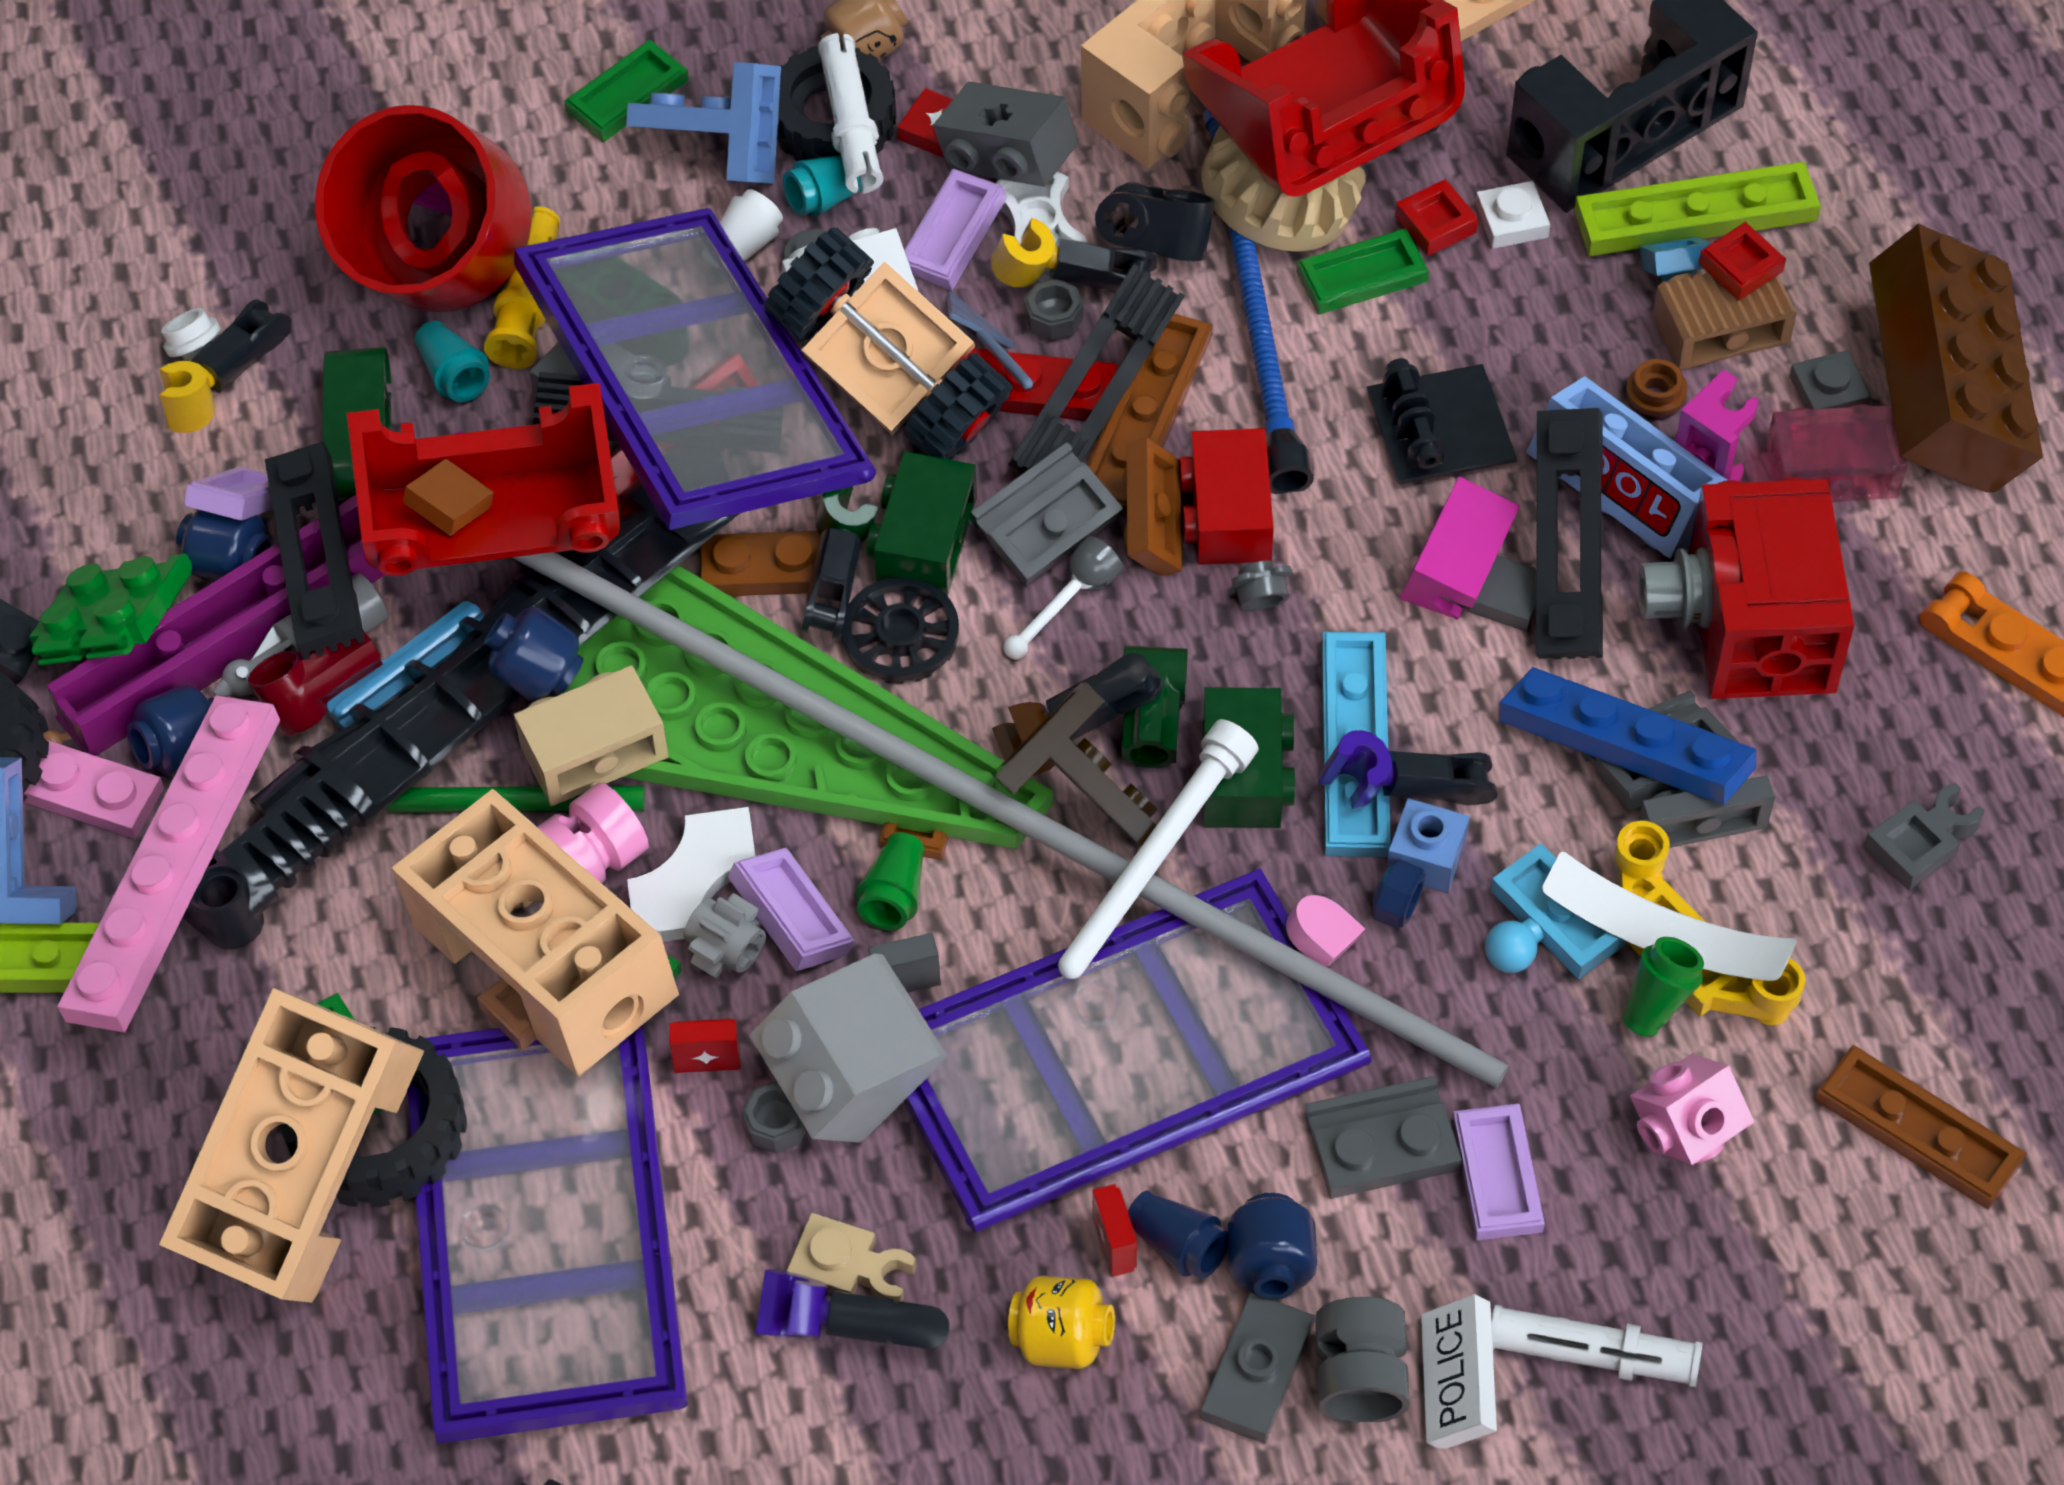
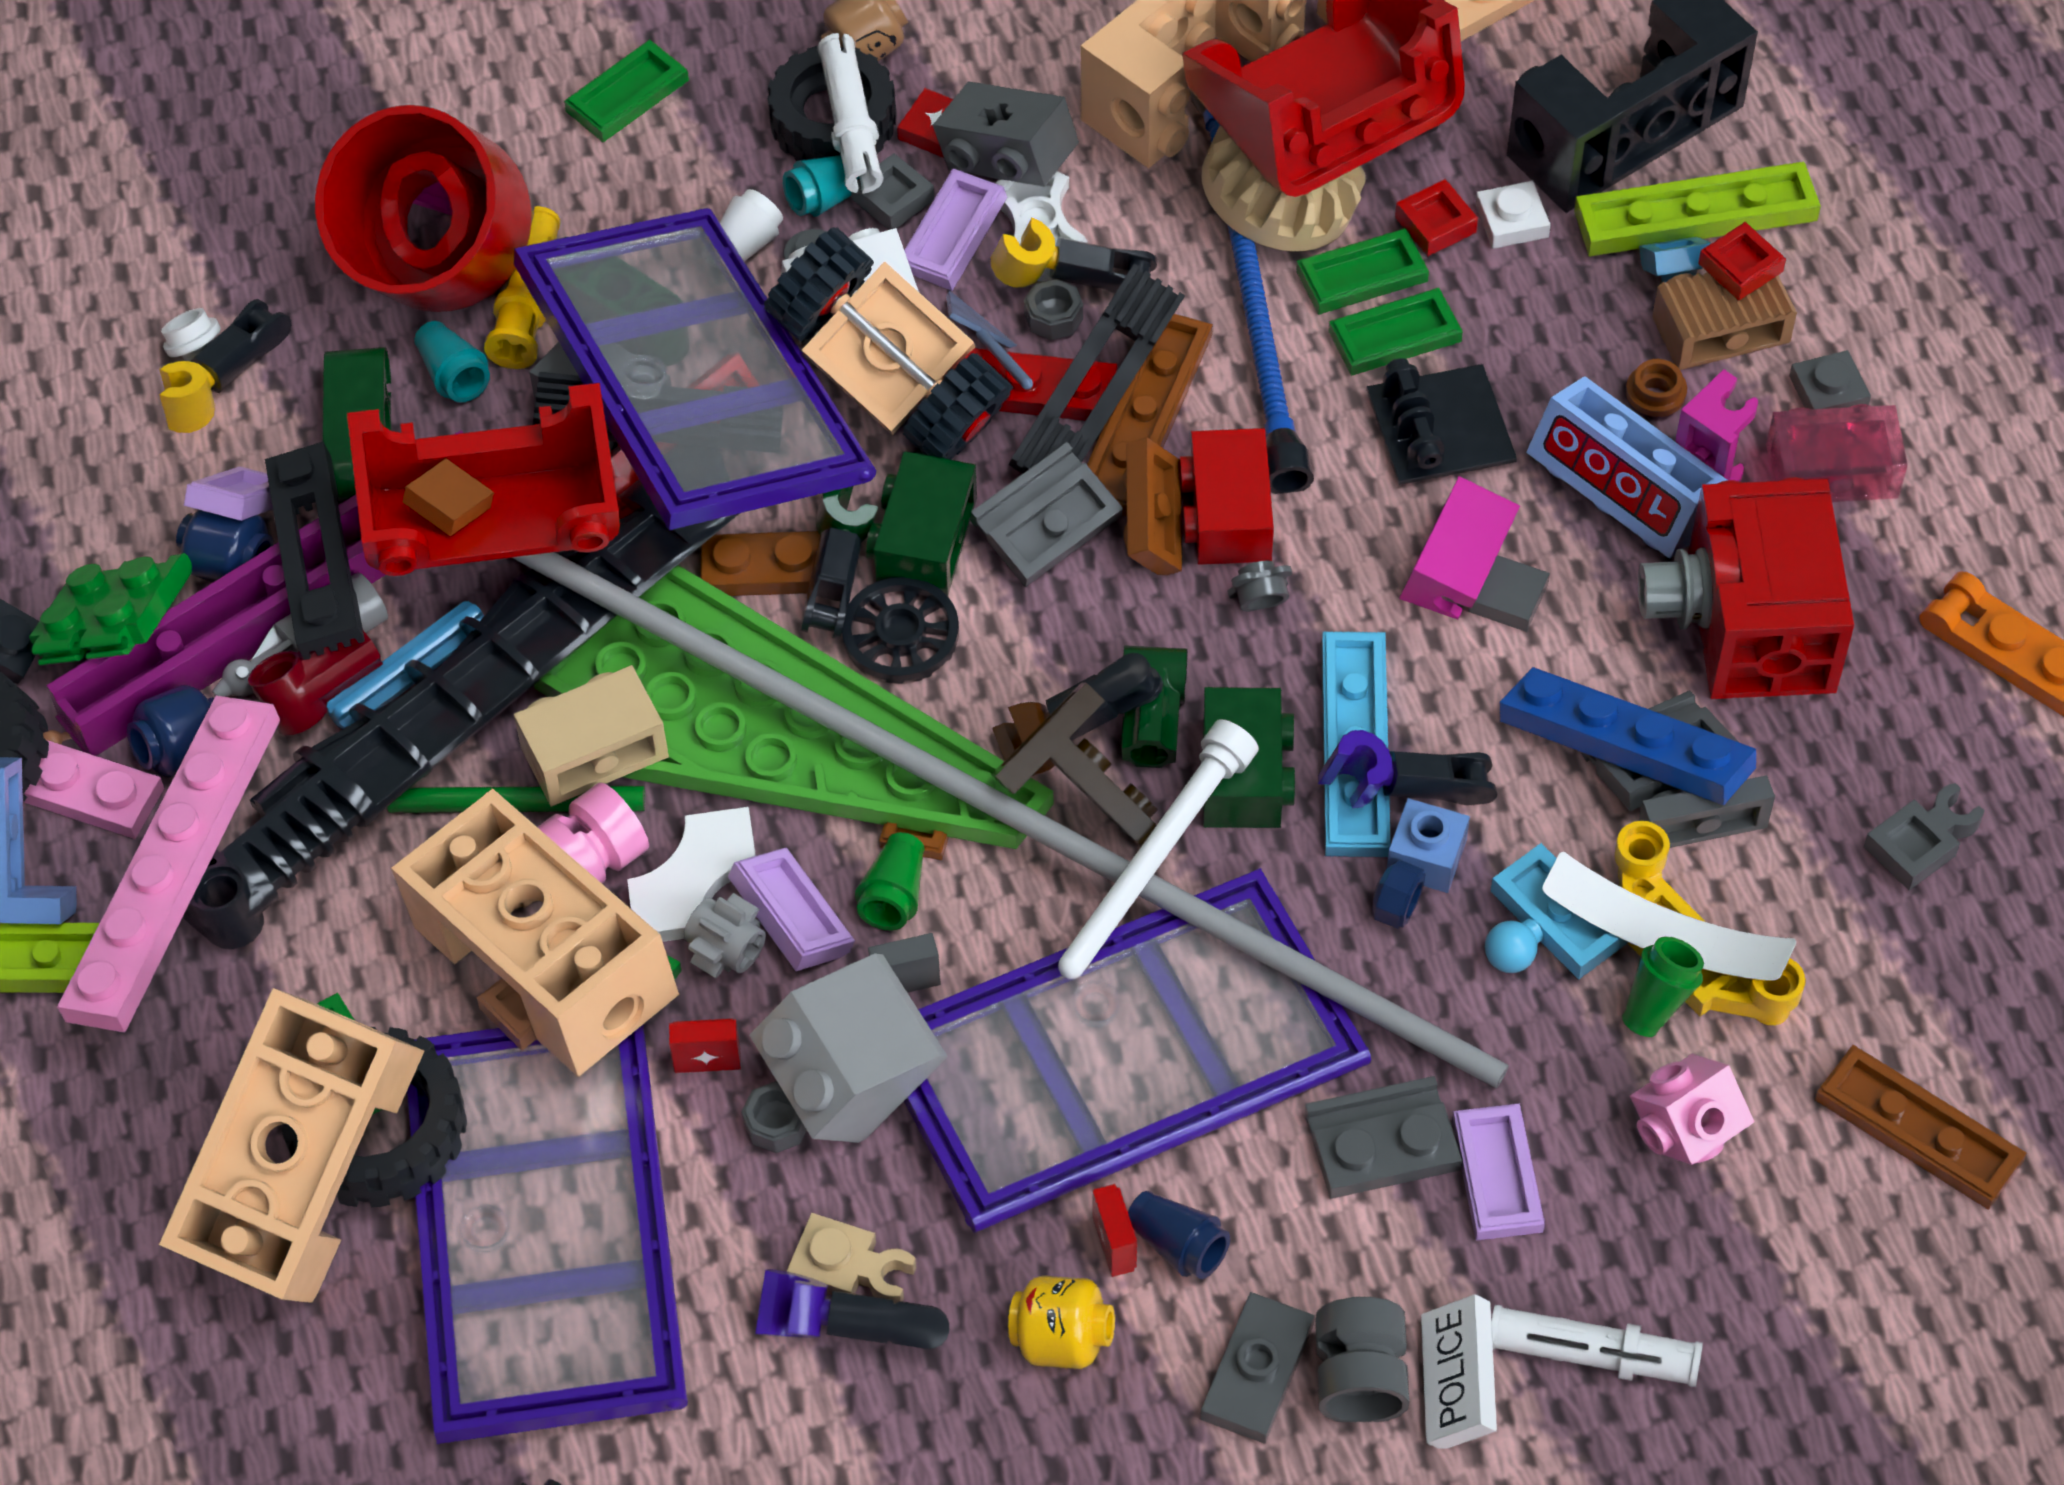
(533, 654): dark blue head -> none
(747, 117): medium blue bracket -> none
(899, 196): none -> dark grey plate
(1091, 569): hinge -> none
(1167, 222): black piece -> none
(1272, 1246): dark blue head -> none
(1322, 929): bright pink tile -> none
(1395, 331): none -> green tile
(1569, 621): black container -> none
(1955, 360): reddish brown brick -> none

